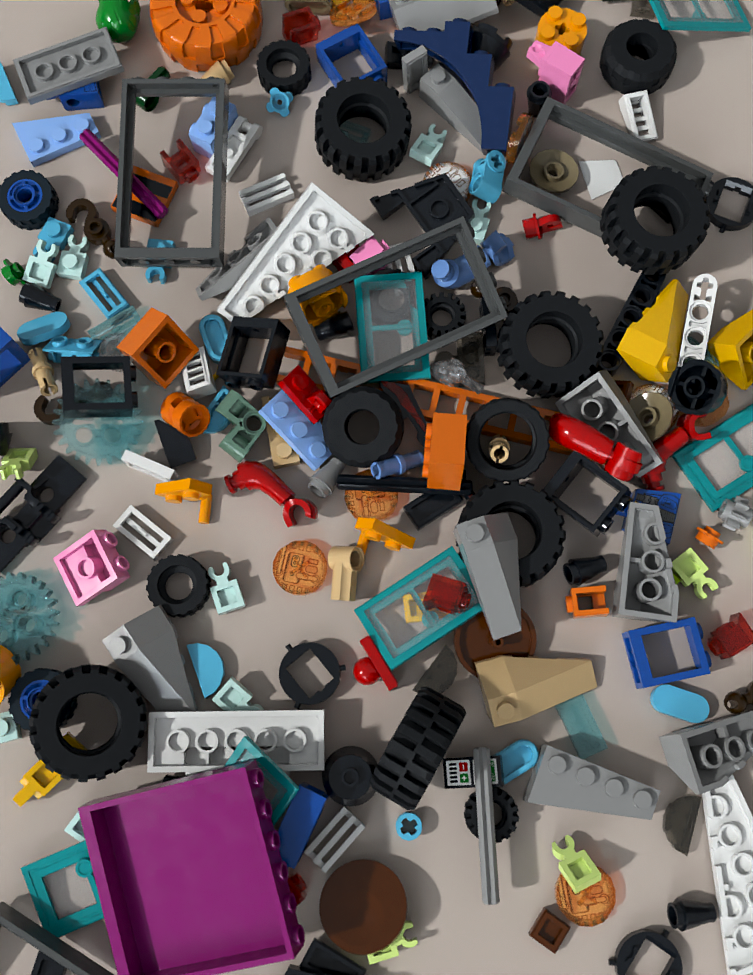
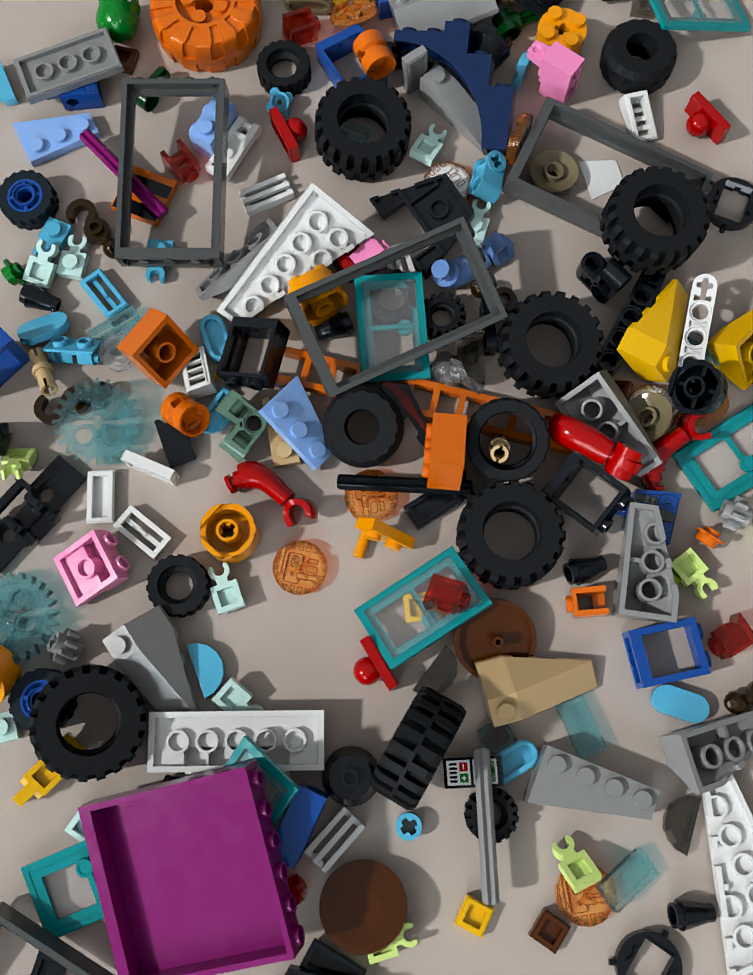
(65, 646): none -> light grey gear
(97, 410): black window -> none
(100, 497): none -> white tile
(128, 58): none -> reddish brown tile
(190, 490): light orange plate -> none
(220, 70): tan cone -> none
(236, 519): none -> light orange brick
(288, 132): none -> red tile
(293, 689): black piece -> none
(305, 394): red hinge -> none
(325, 479): light grey cone -> none
(345, 563): tan piece -> none
(374, 54): none -> orange wheel
(397, 464): medium blue pin -> none
(474, 915): none -> yellow tile
(493, 566): light grey wedge -> none
(497, 738): none -> clear smoke tile
(511, 22): none -> dark green axle
(522, 69): none -> medium azure tile
(536, 96): black cone -> none
(536, 227): red piece -> none
(607, 278): none -> black piece
(627, 880): none -> clear light blue tile
(705, 119): none -> red tile

